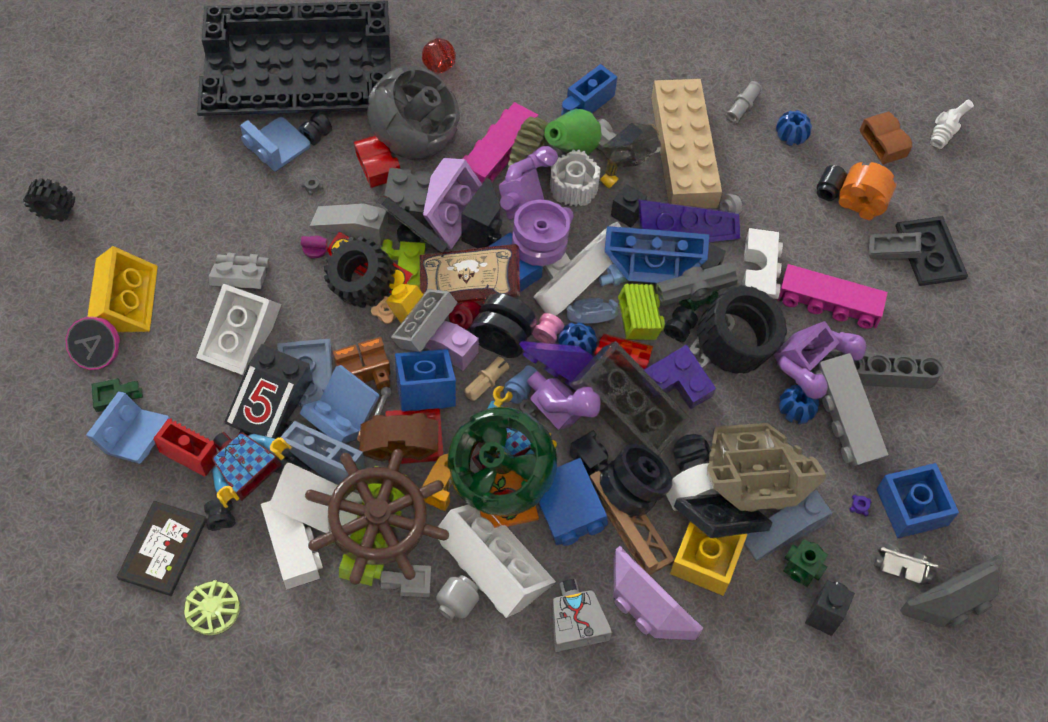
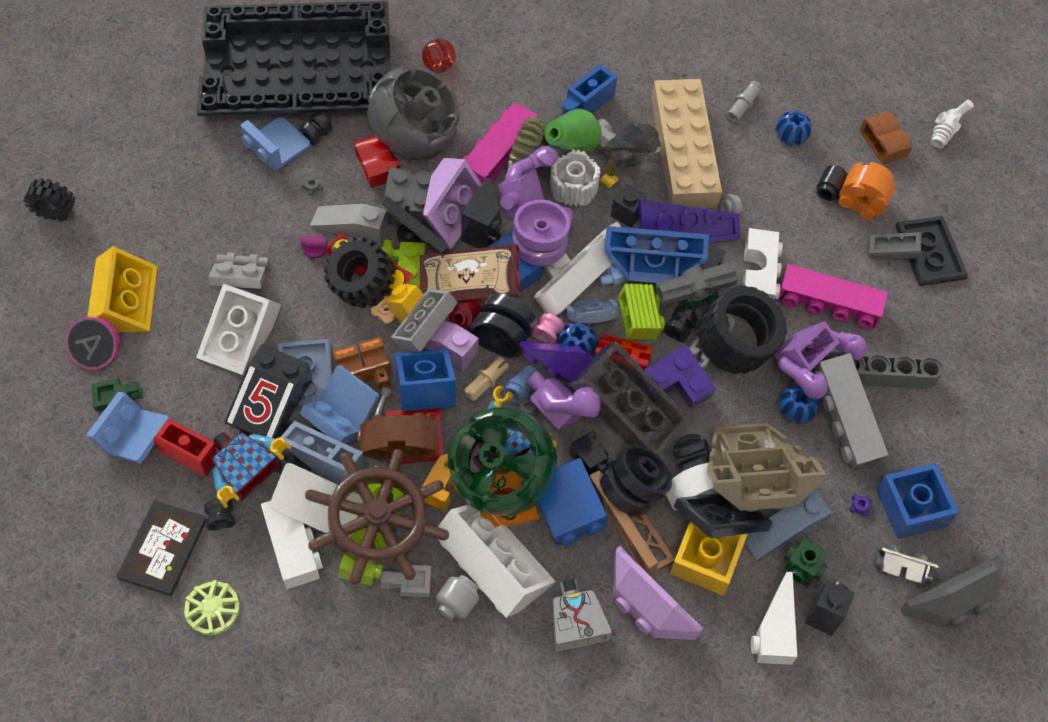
(776, 635): none -> white slope

